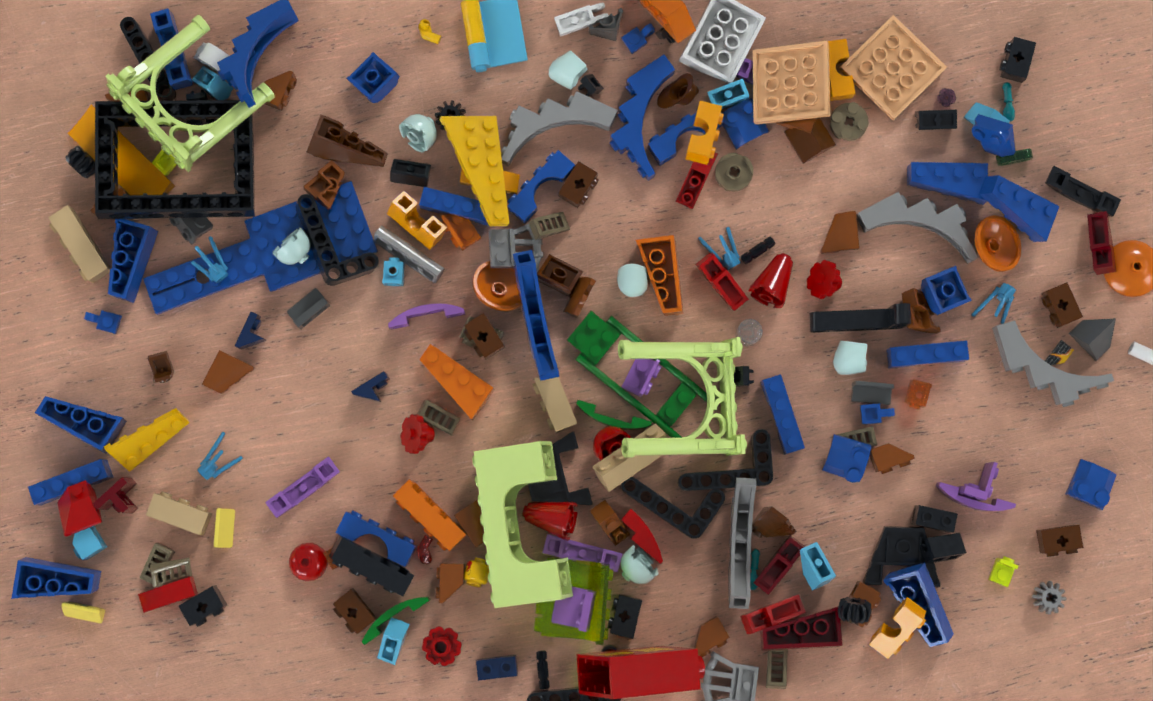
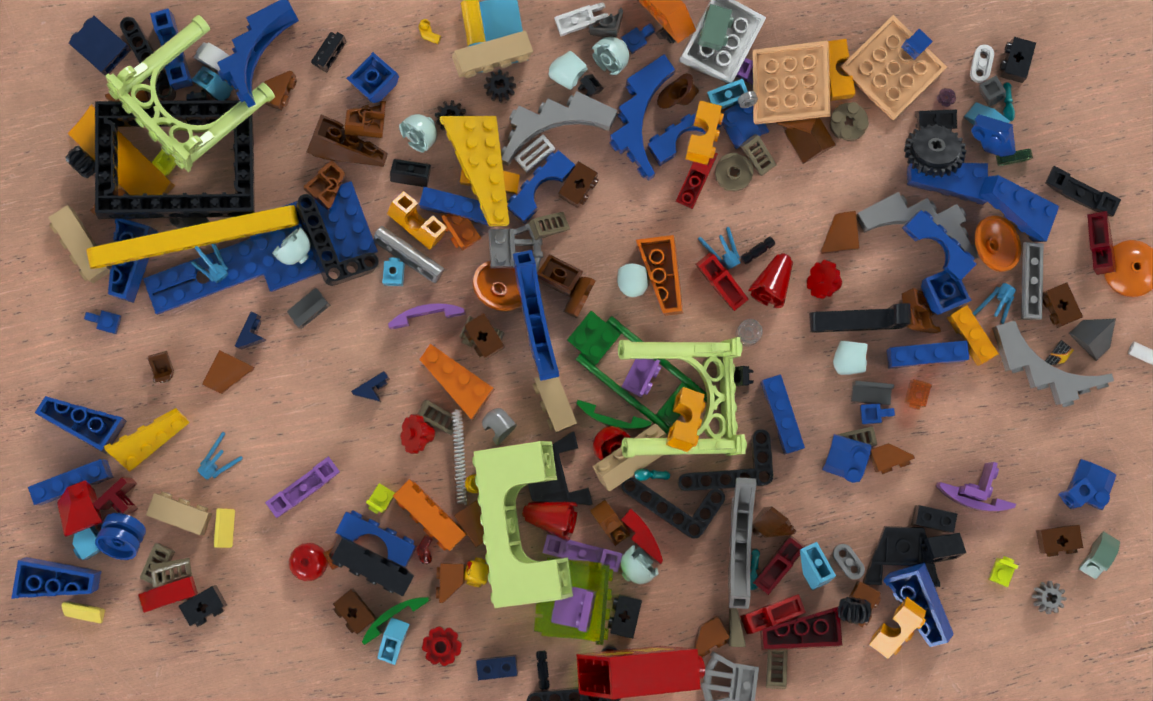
(99, 45): none -> dark blue brick
(120, 536): none -> blue wheel
(192, 236): none -> yellow beam
(329, 51): none -> black bracket
(366, 121): none -> dark orange slope
(380, 499): none -> neon yellow bracket
(459, 448): none -> white piece
(470, 484): none -> yellow plate
(492, 54): none -> tan brick
(492, 83): none -> black gear
(500, 423): none -> light grey helmet
(523, 163): none -> white tile
(611, 54): none -> light aqua cylinder
(644, 474): none -> teal piece
(690, 406): none -> light orange arch
(715, 27): none -> sand green brick
(735, 630): none -> dark tan slope
(747, 99): none -> light grey tile
(750, 142): none -> dark tan slope
(848, 561): none -> light grey plate
(916, 44): none -> blue bracket
(935, 150): none -> black gear
(957, 261): none -> blue arch
(968, 327): none -> light orange arch
(982, 64): none -> white plate
(992, 91): none -> dark grey brick
(1032, 281): none -> light grey brick
(1073, 498): none -> blue bracket
(1102, 555): none -> sand green brick

